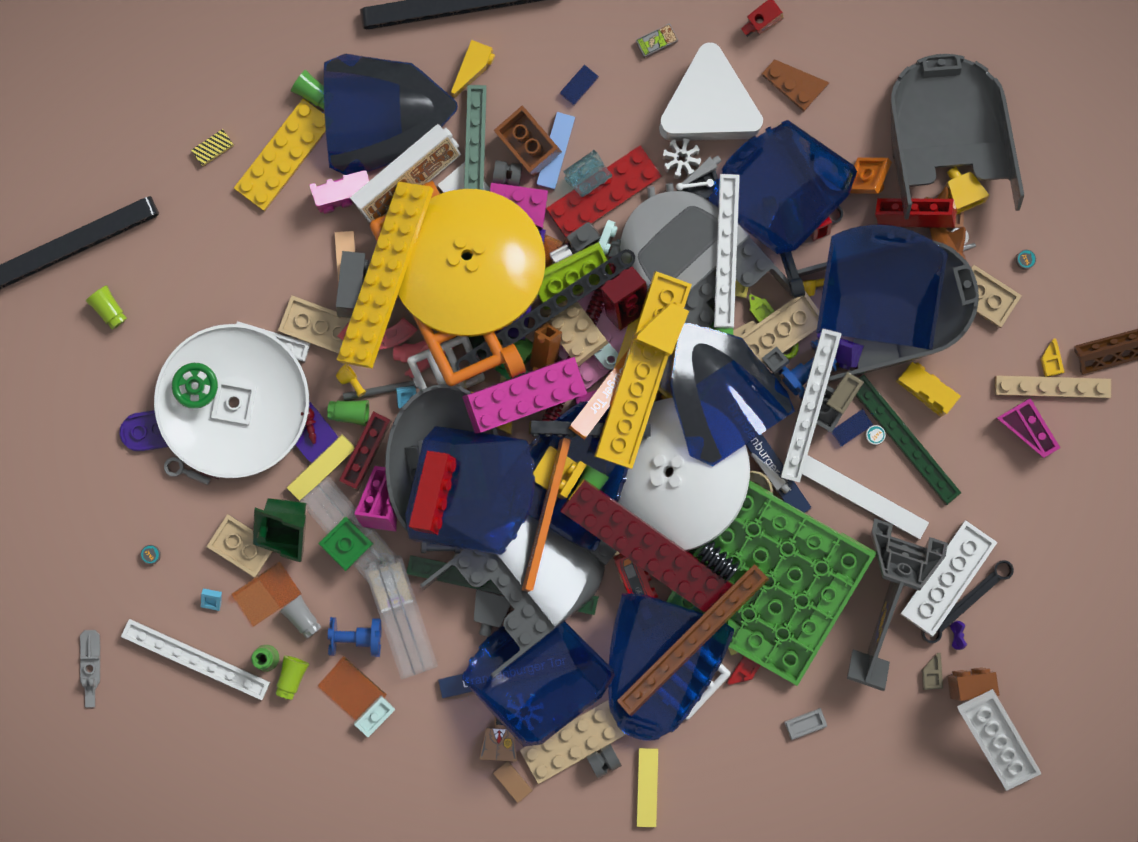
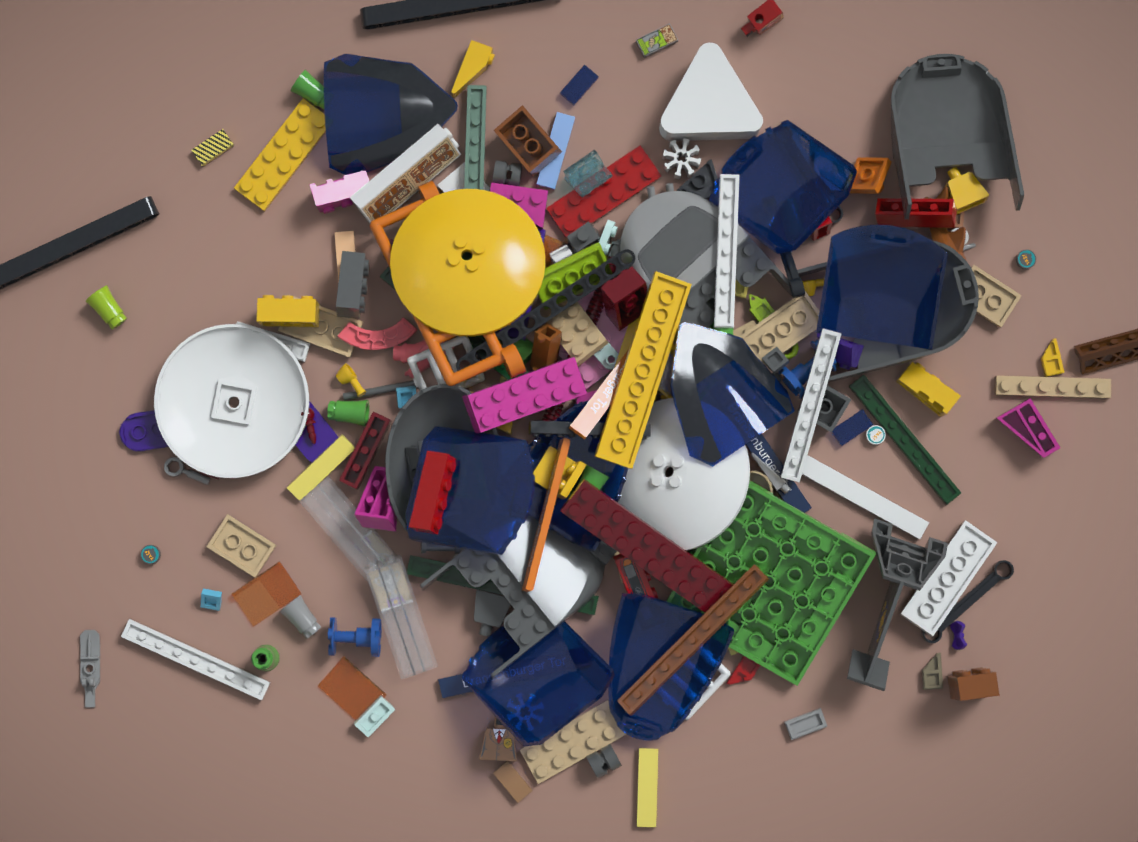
(210, 380): green plate -> none
(281, 528): dark green piece -> none
(288, 311): none -> yellow brick
(290, 676): lime plant -> none
(345, 543): green plate -> none
(385, 275): yellow plate -> none
(663, 329): yellow slope -> none
(708, 166): light grey piece -> none
(708, 183): white hinge -> none
(718, 560): black piece -> none
(794, 83): dark orange wing -> none
(844, 392): dark tan tile -> none
(999, 739): white plate -> none

